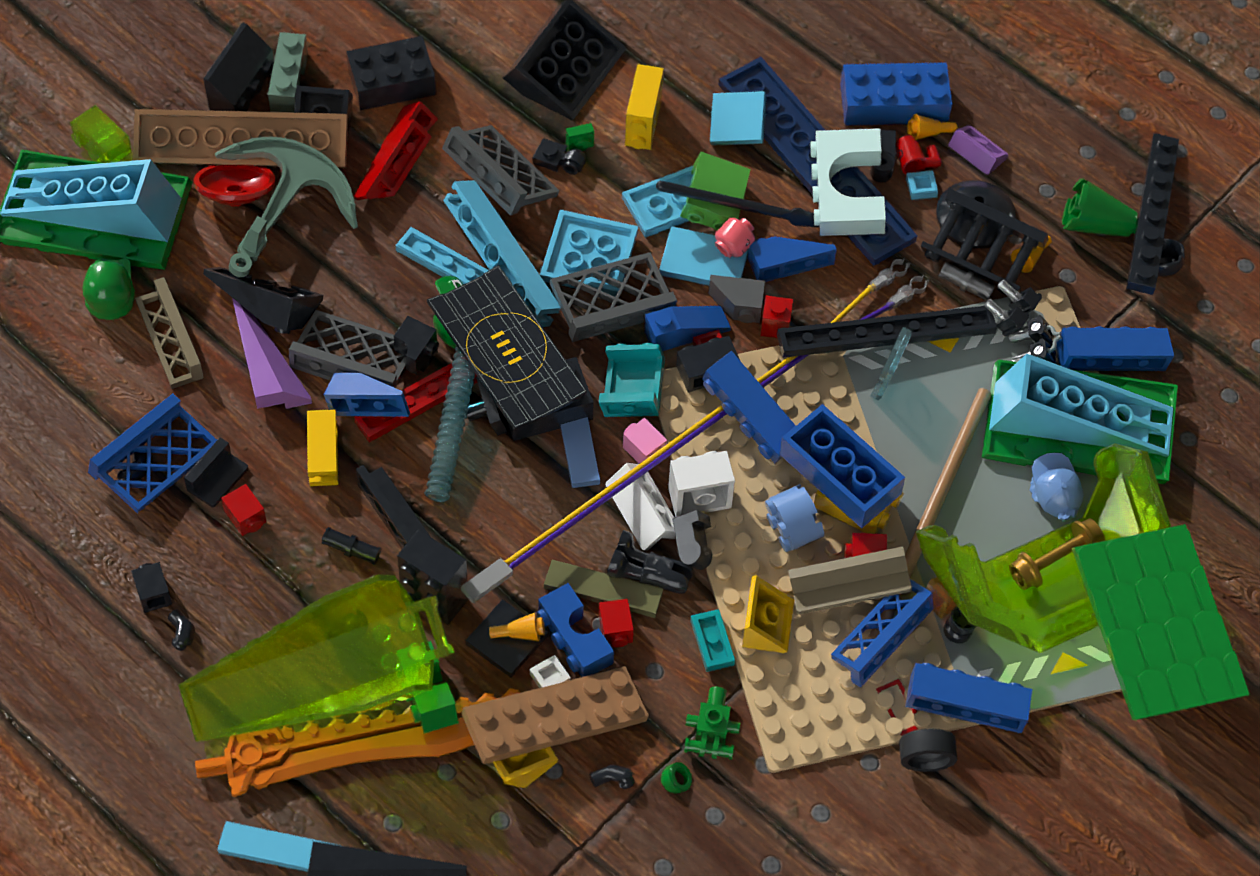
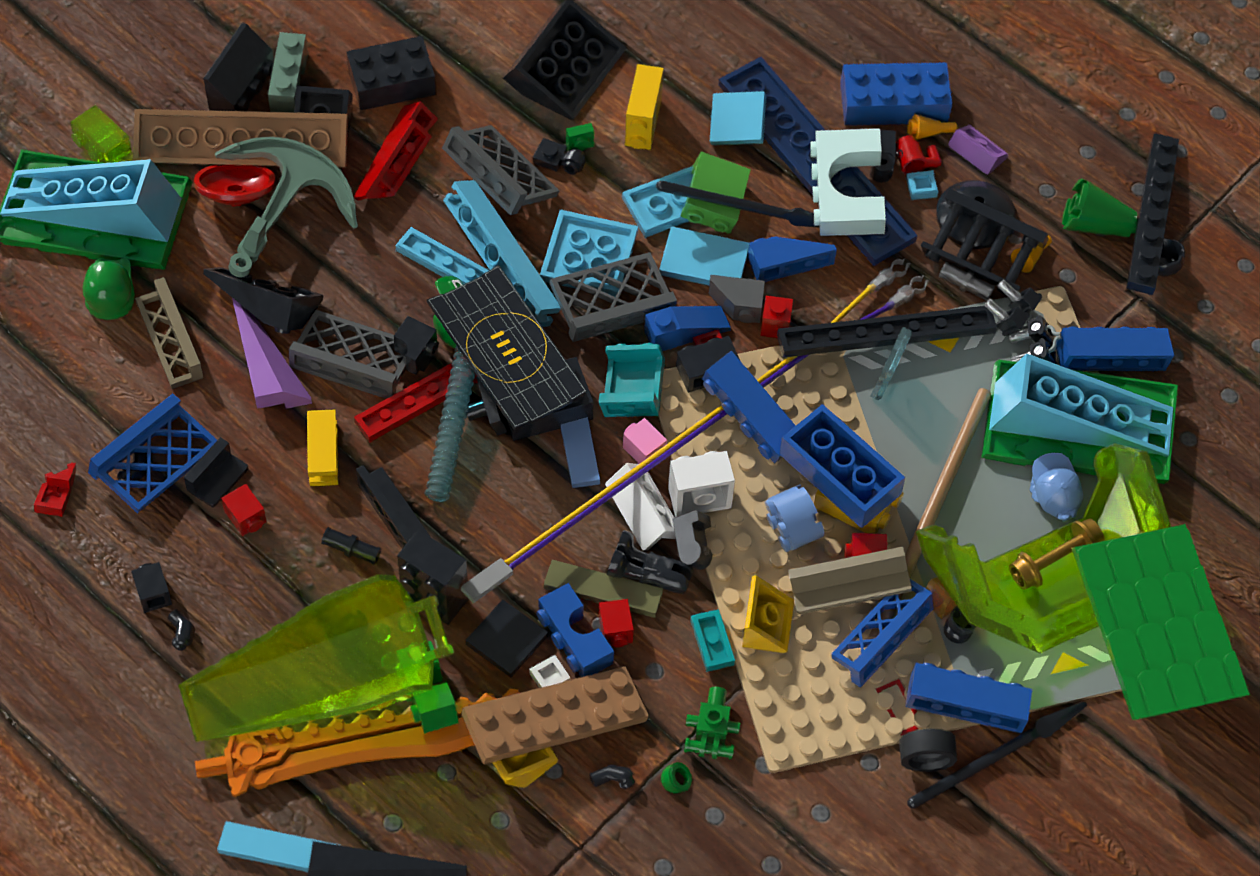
(55, 492): none -> red slope
(363, 396): blue slope -> none
(527, 628): light orange cone -> none
(734, 237): coral head -> none
(1042, 728): none -> black piece

